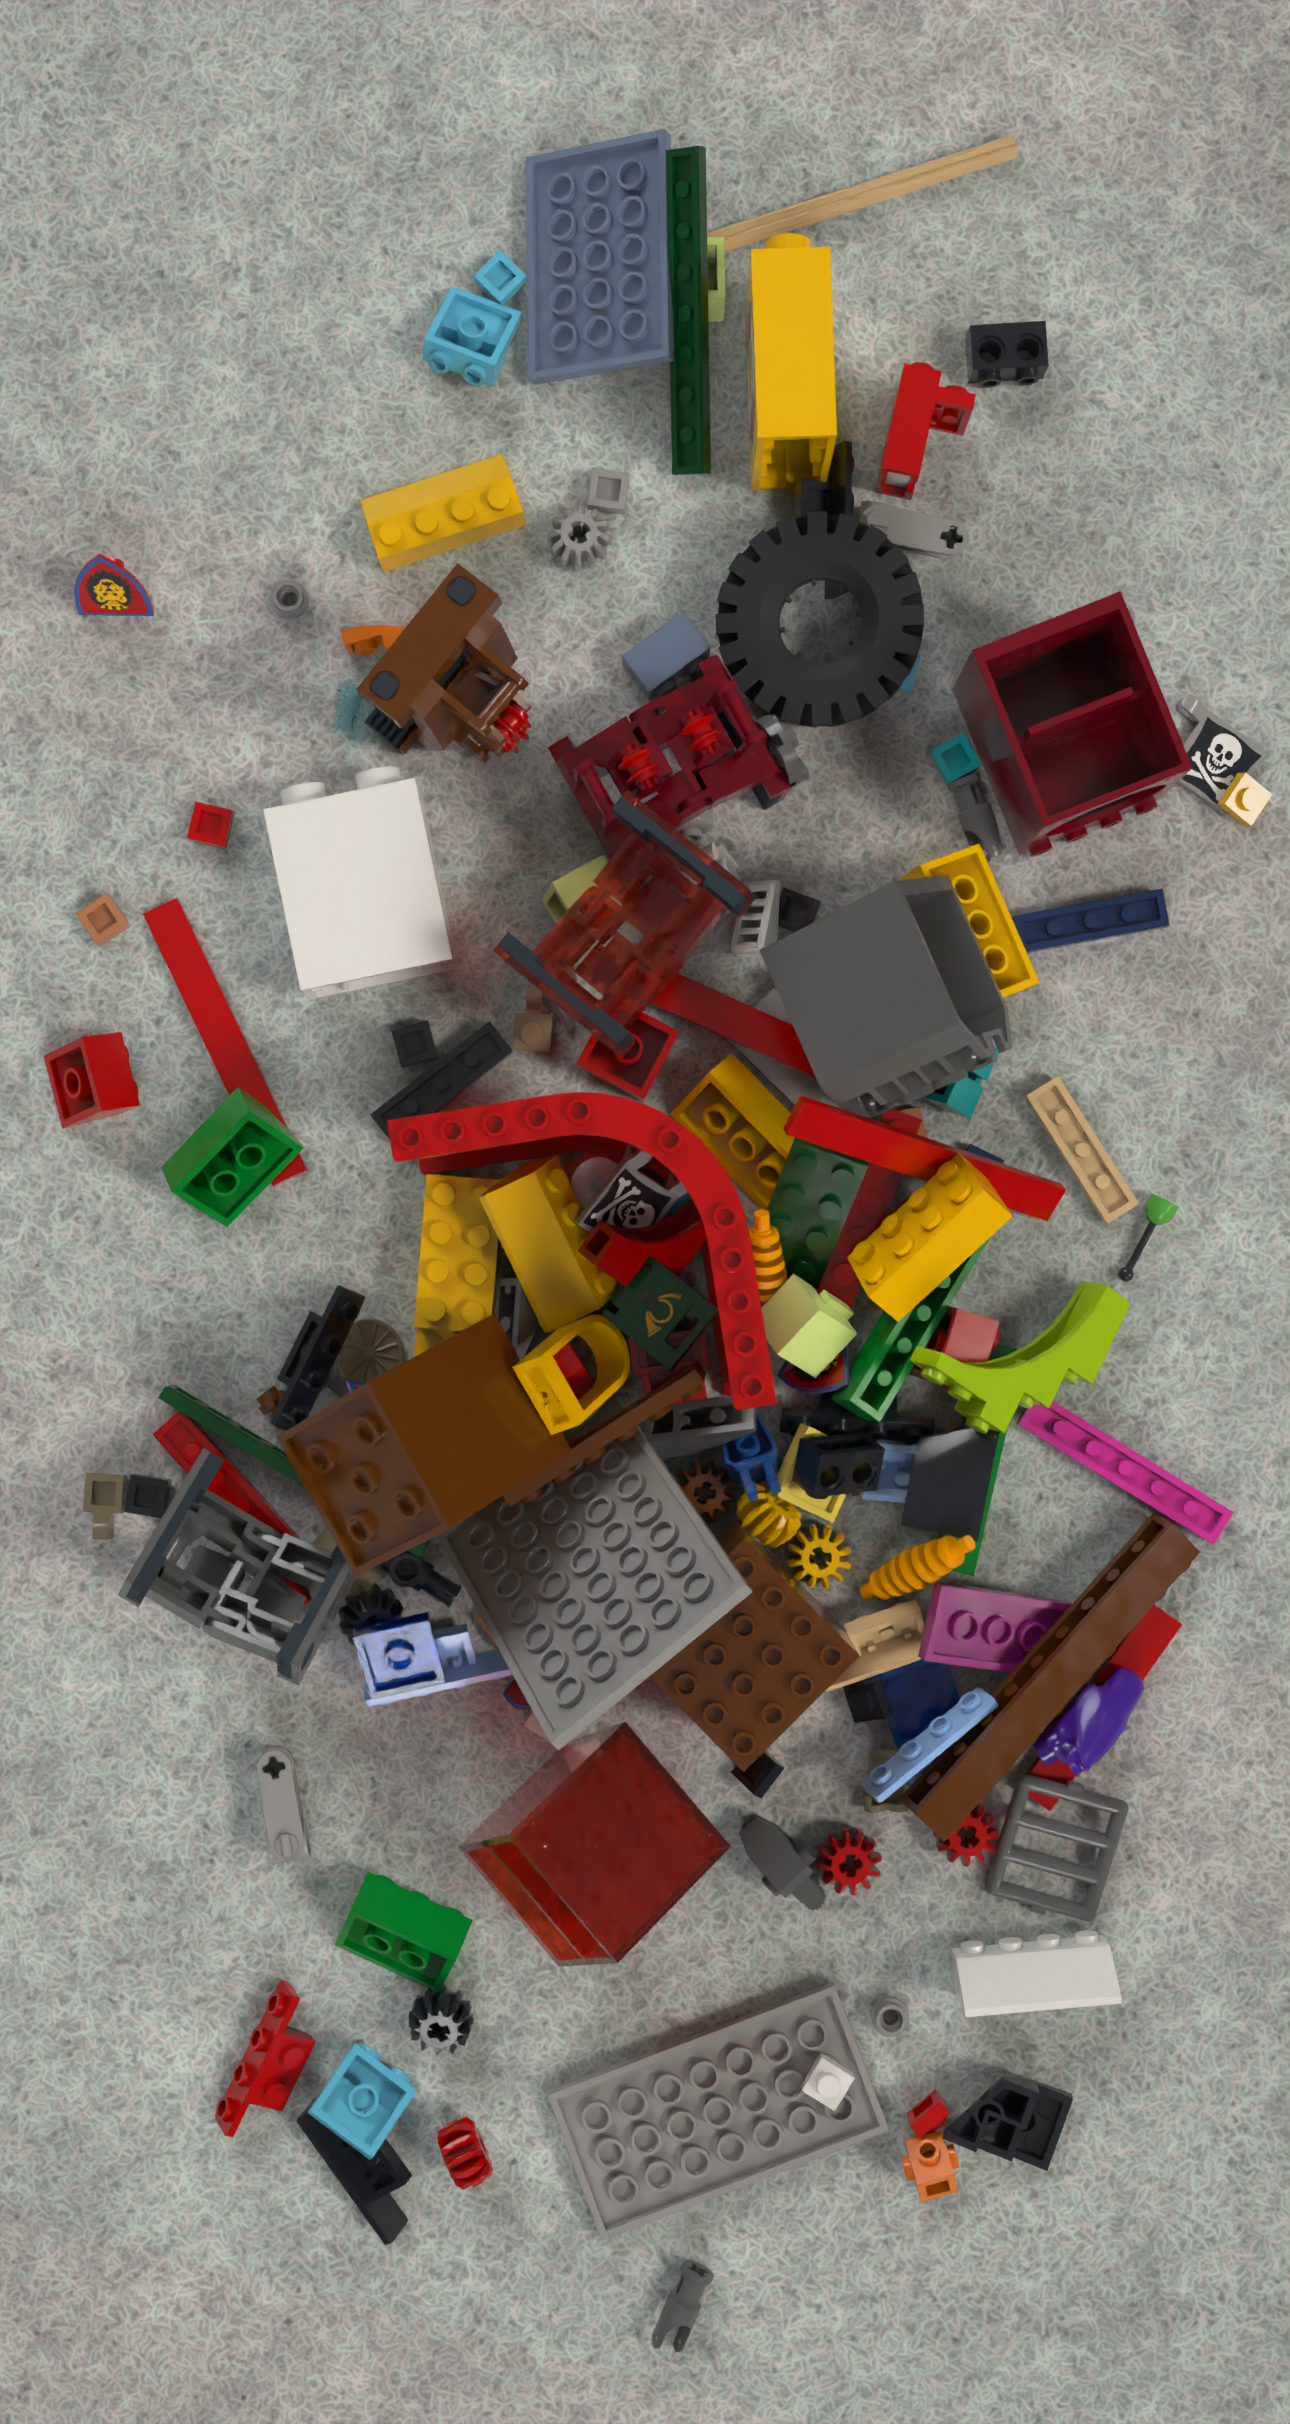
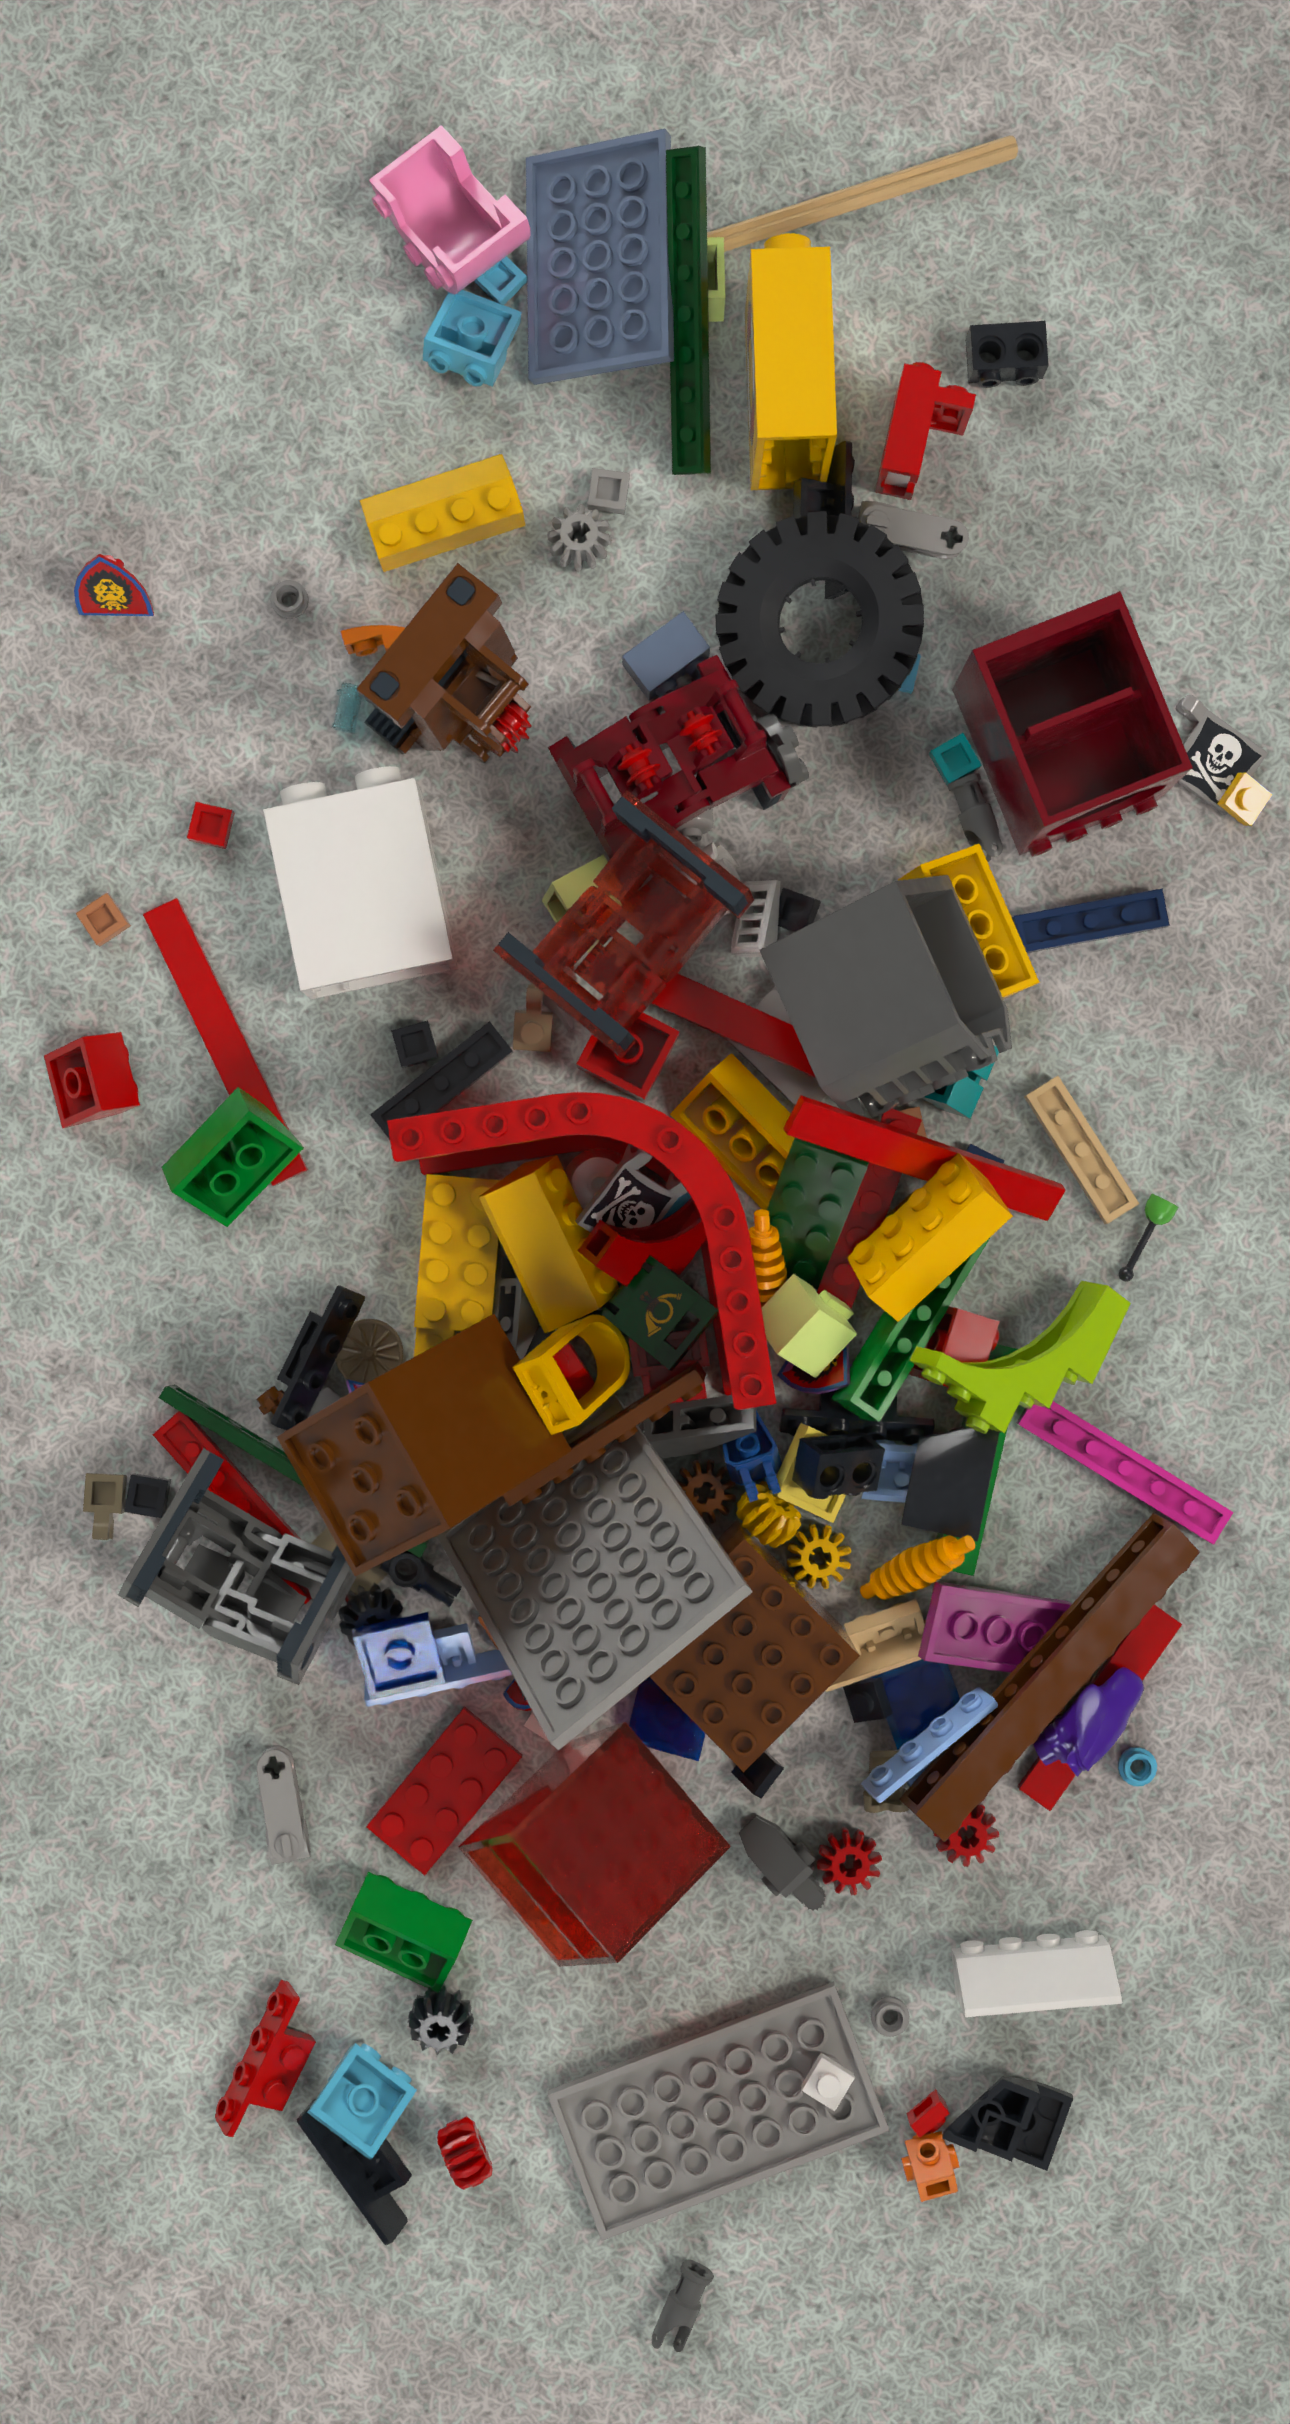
(444, 1791): none -> red plate
(447, 213): none -> bright pink cylinder
(664, 1724): none -> clear blue plate
(1016, 1817): dark grey bar -> none
(1145, 1775): none -> medium azure plate

